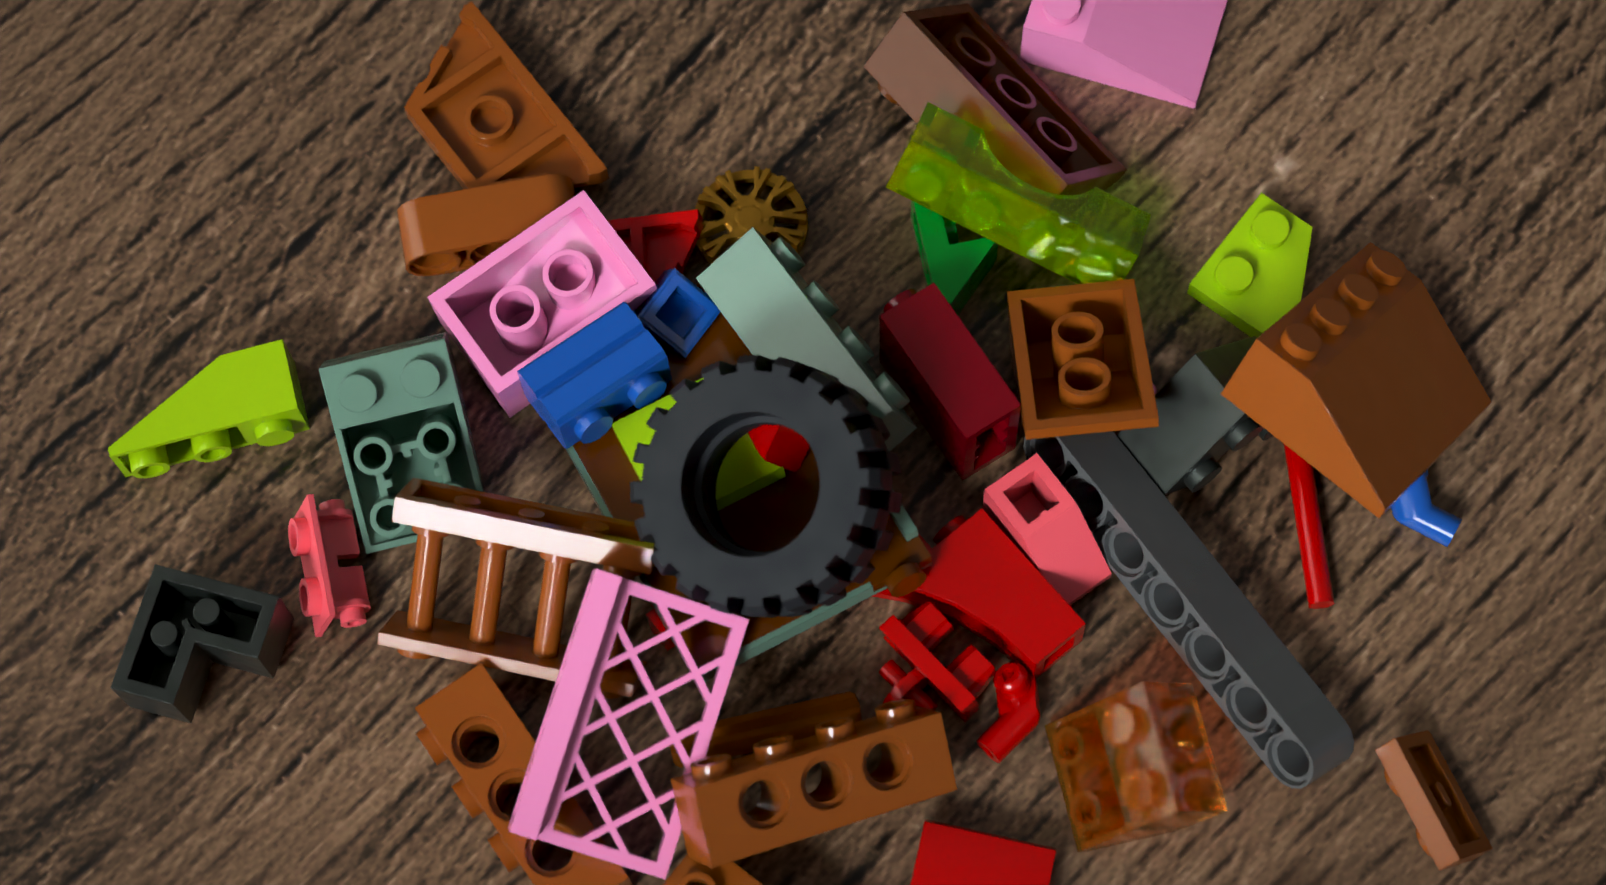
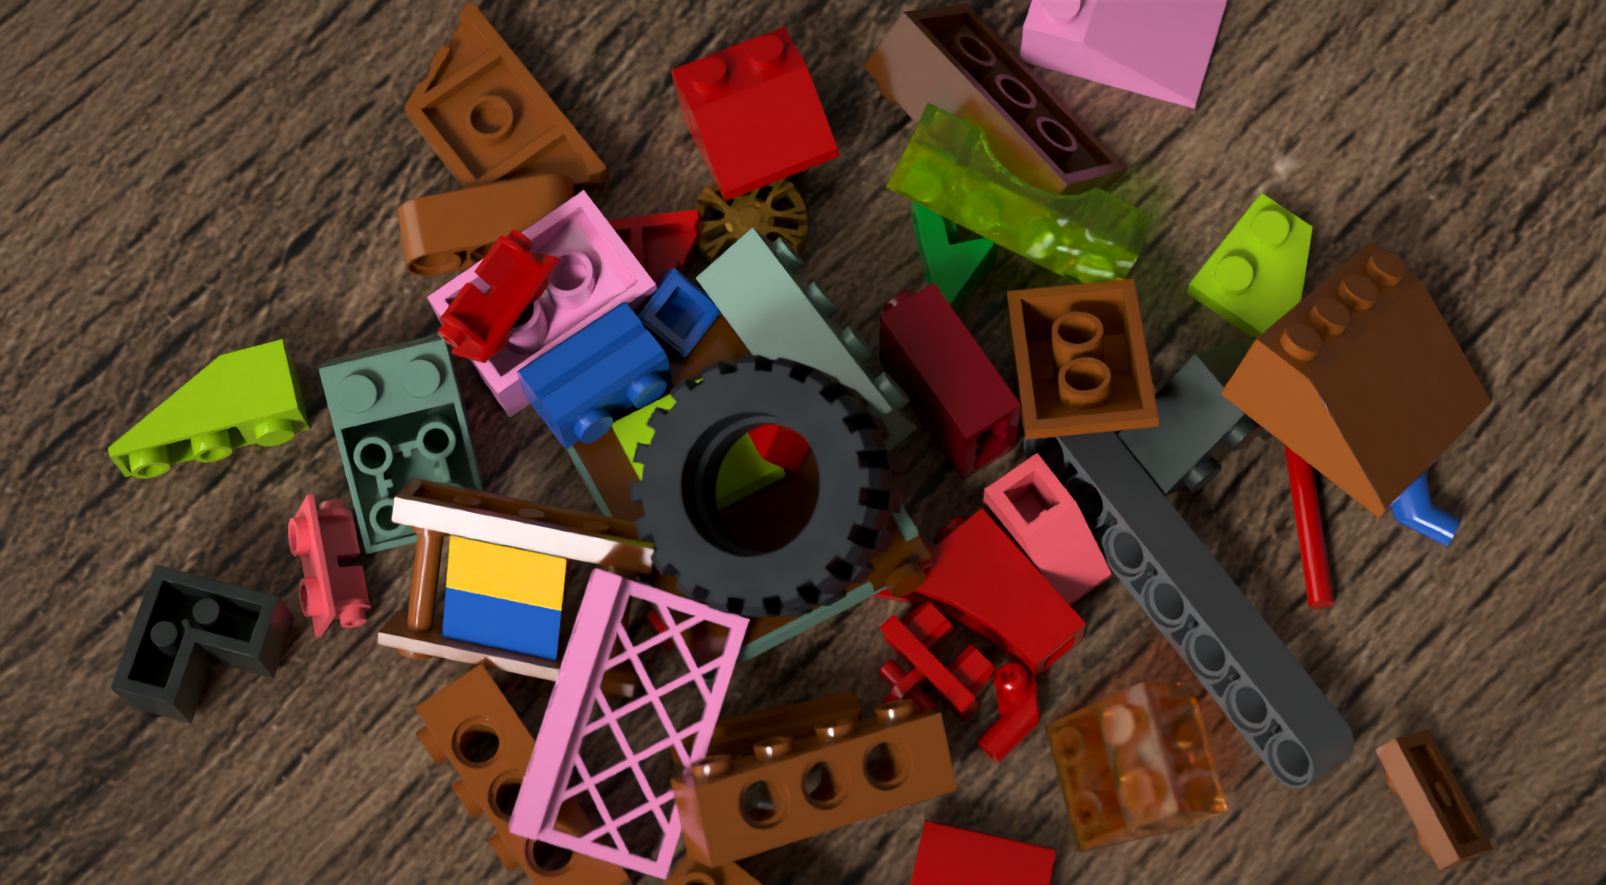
(482, 322): none -> red hinge
(503, 598): none -> sticker
(754, 113): none -> red slope

